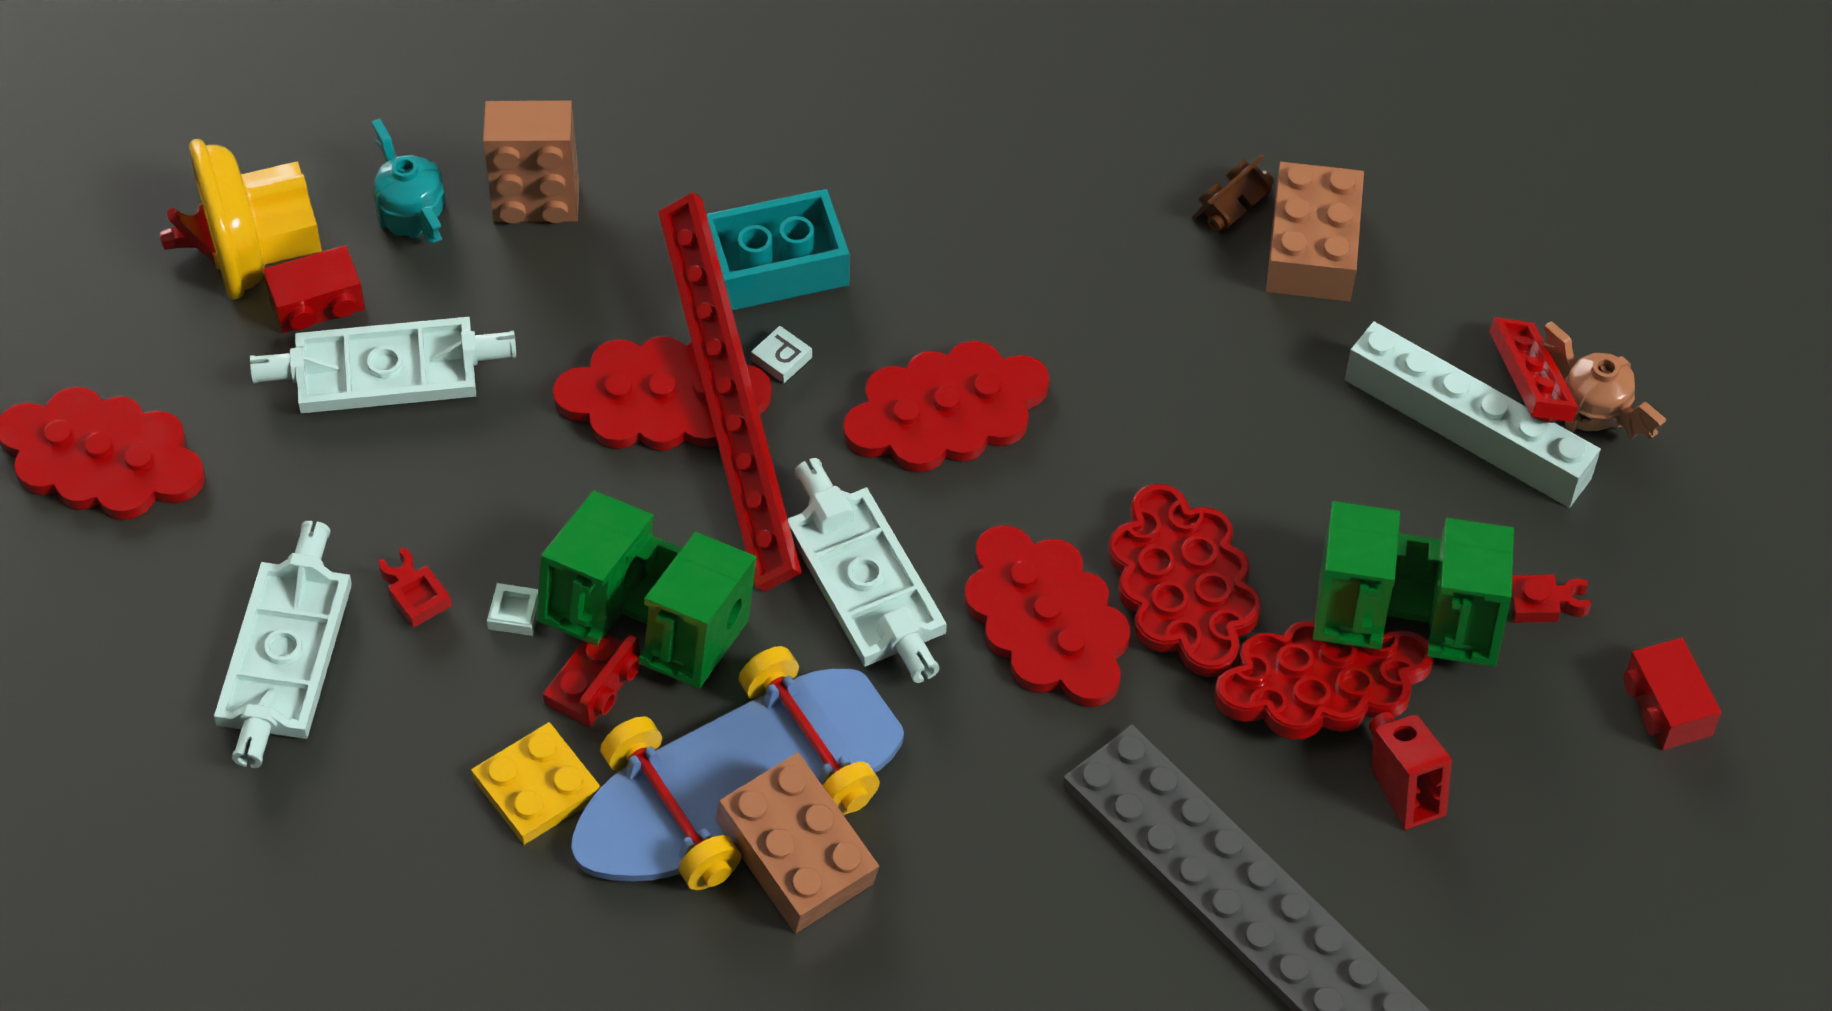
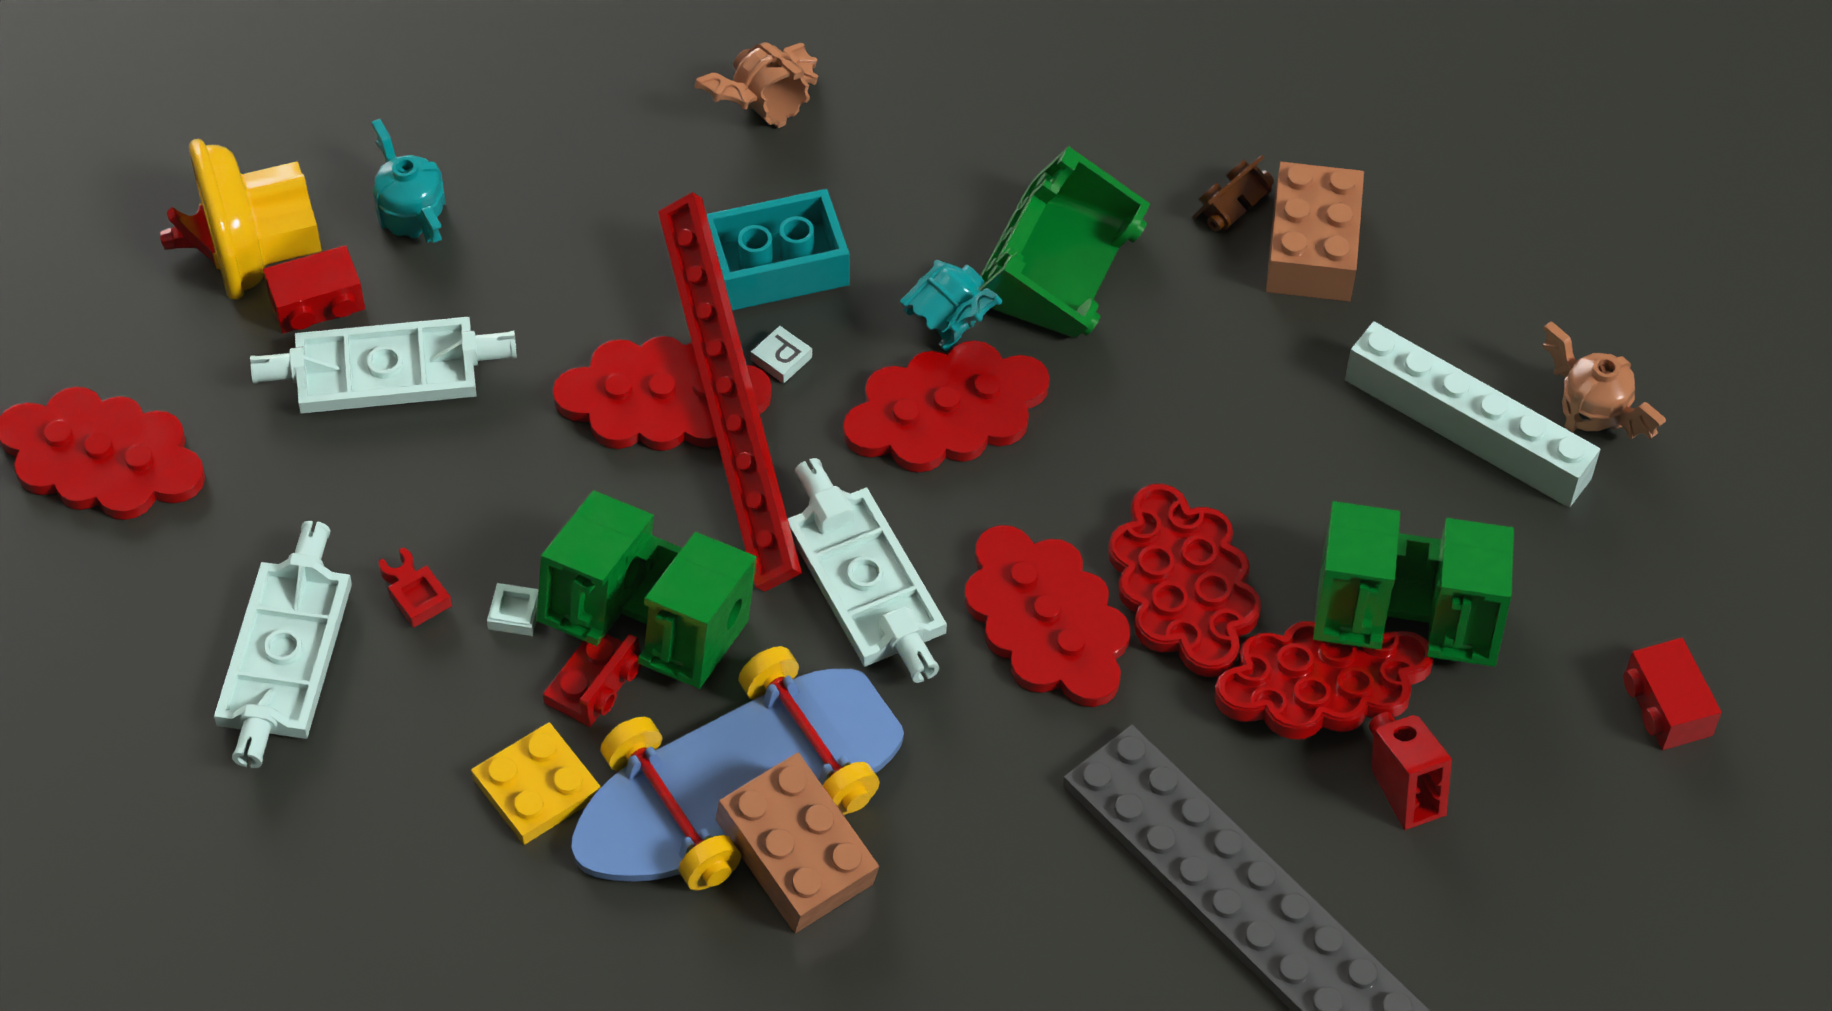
(531, 161): nougat brick -> none
(766, 81): none -> nougat helmet
(949, 300): none -> teal helmet
(1063, 245): none -> green windscreen
(1533, 370): red plate -> none
(1542, 600): red plate -> none

